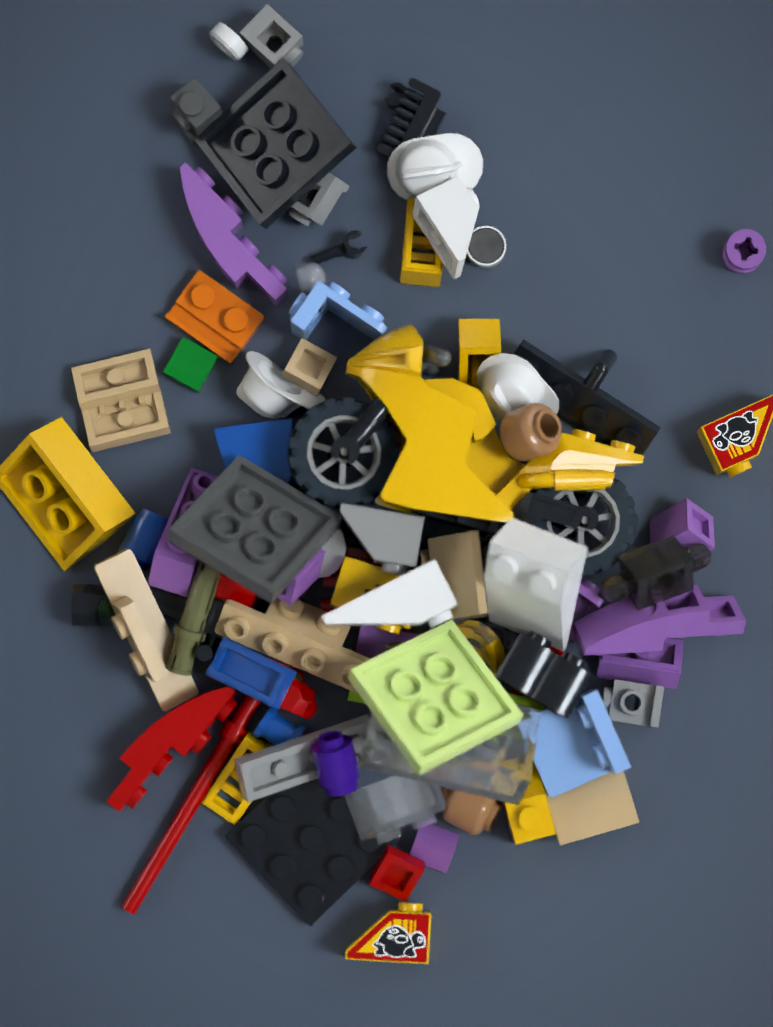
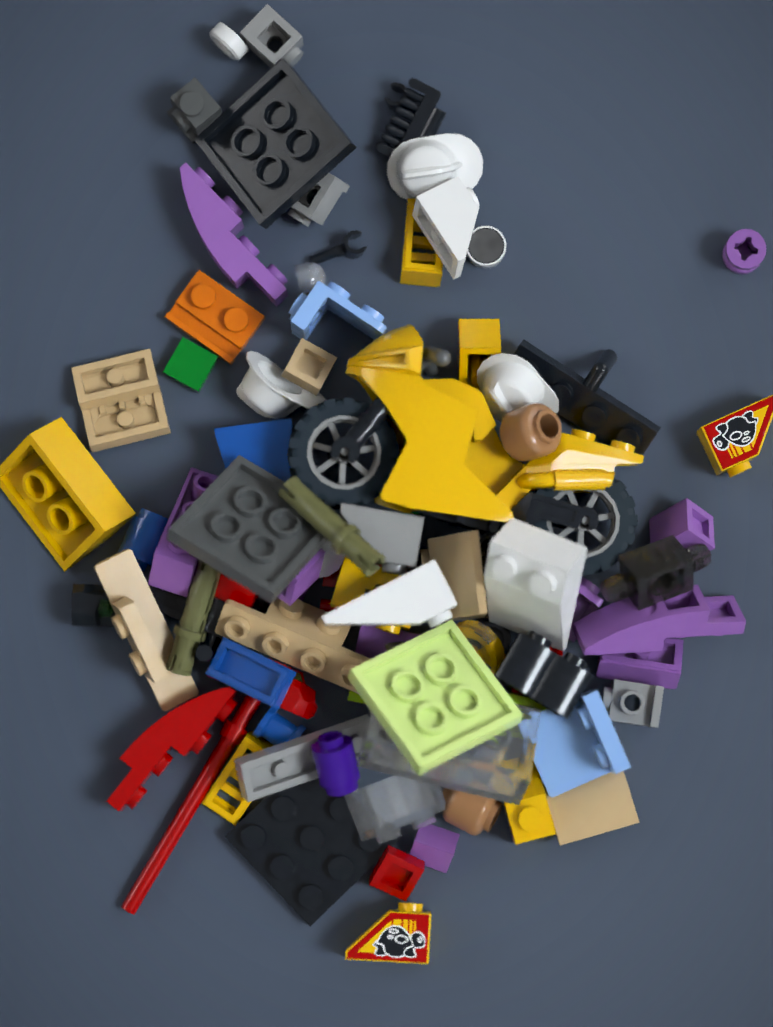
(344, 537): none -> olive pin

